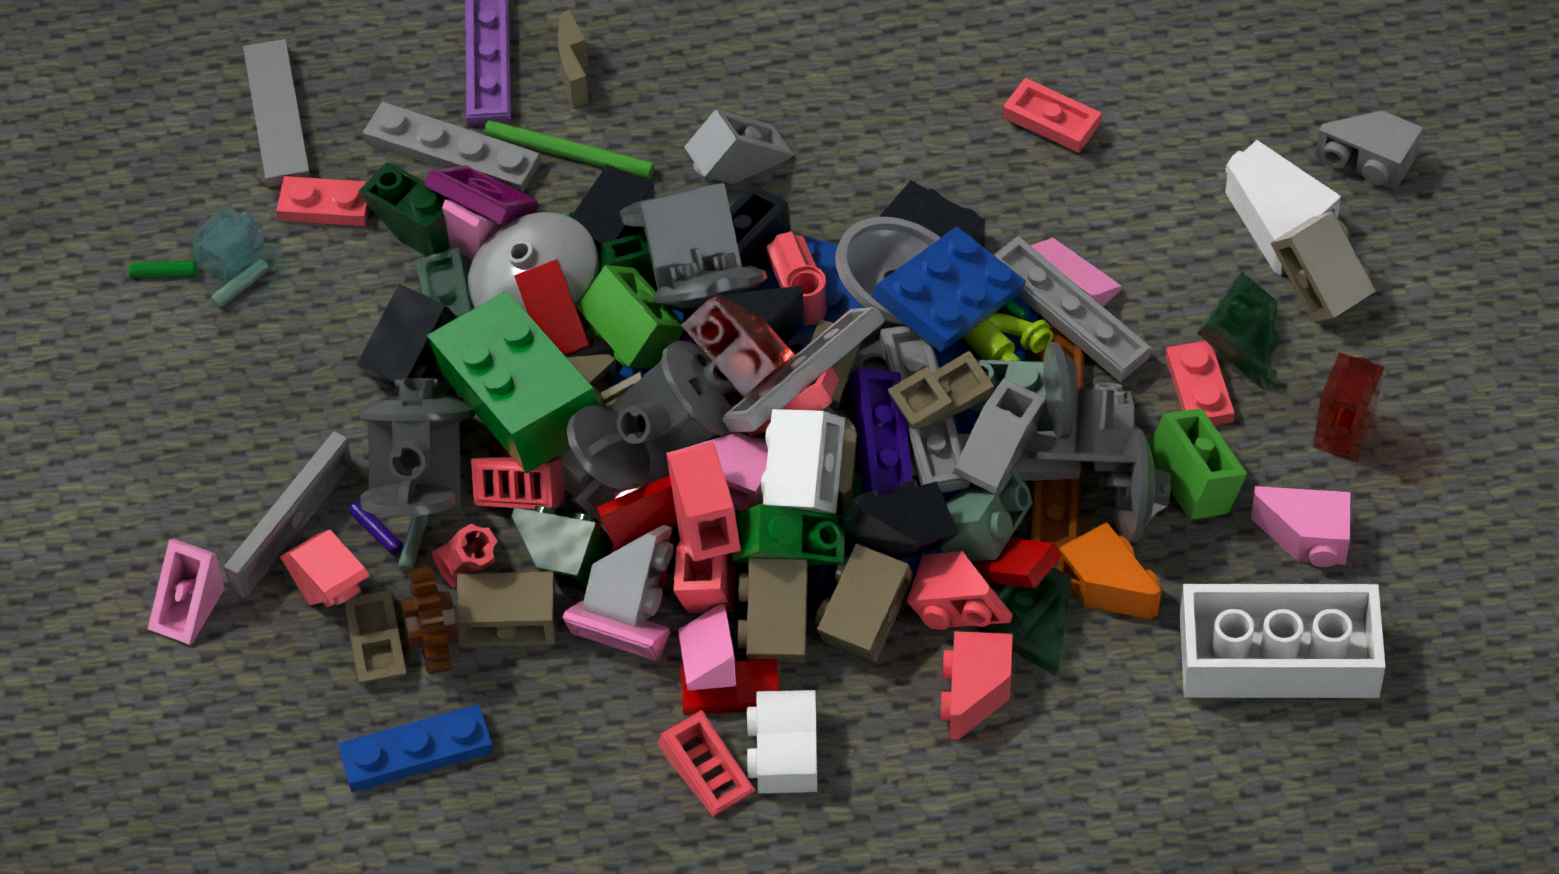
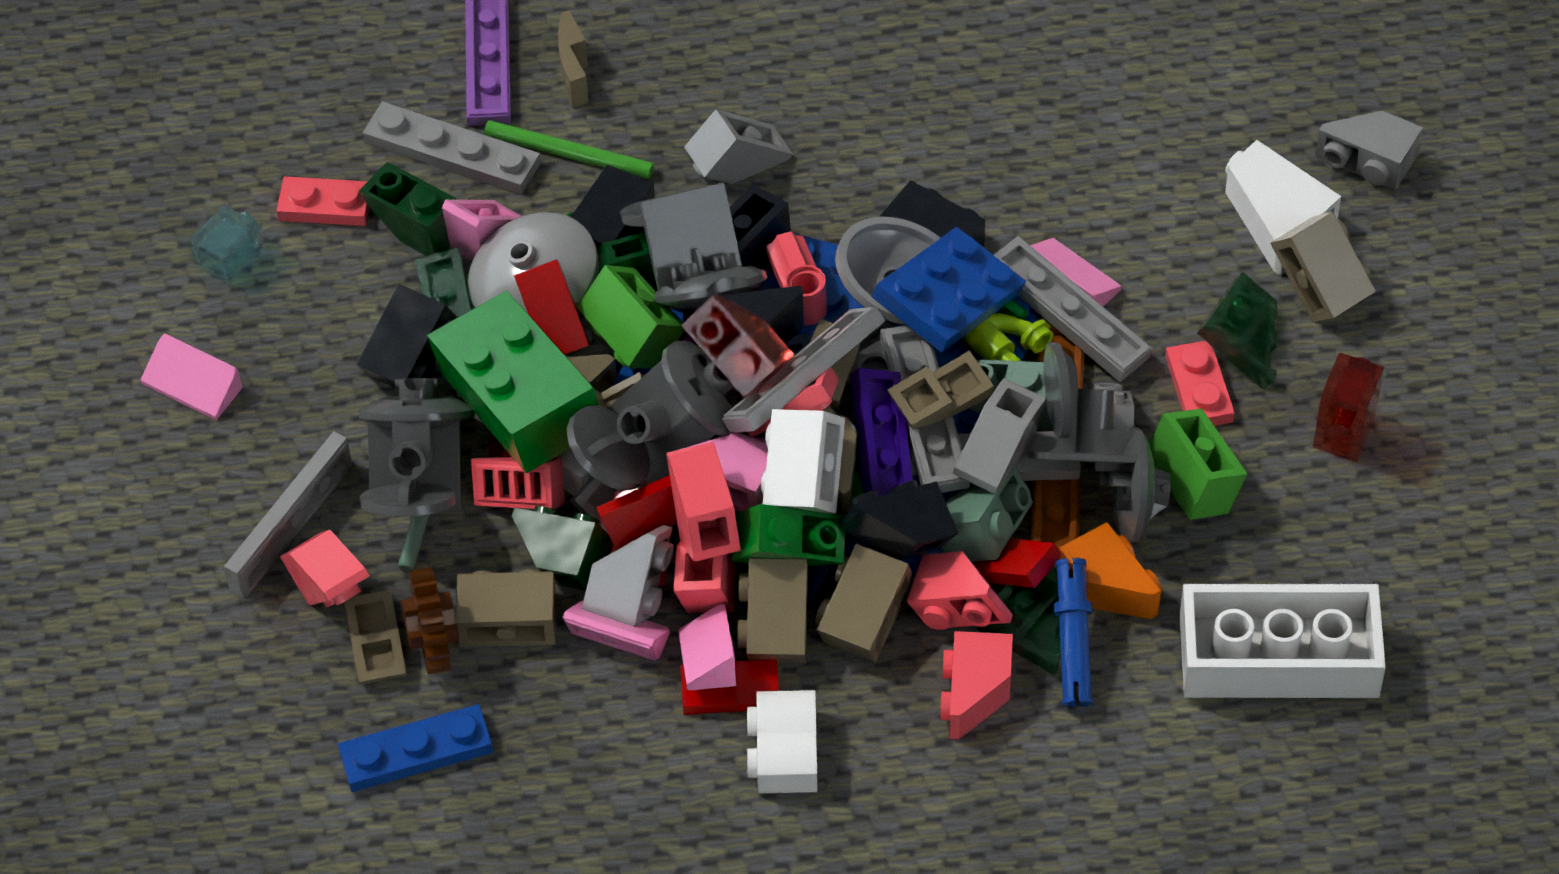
(162, 269): green piece -> none
(185, 591): bright pink slope -> none
(191, 377): none -> bright pink slope
(240, 283): sand green piece -> none
(276, 111): light grey tile -> none
(376, 529): dark purple piece -> none
(465, 553): coral piece -> none
(481, 193): magenta tile -> none
(687, 730): coral slope -> none
(1052, 115): coral plate -> none
(1074, 631): none -> blue pin
(1305, 522): bright pink slope -> none

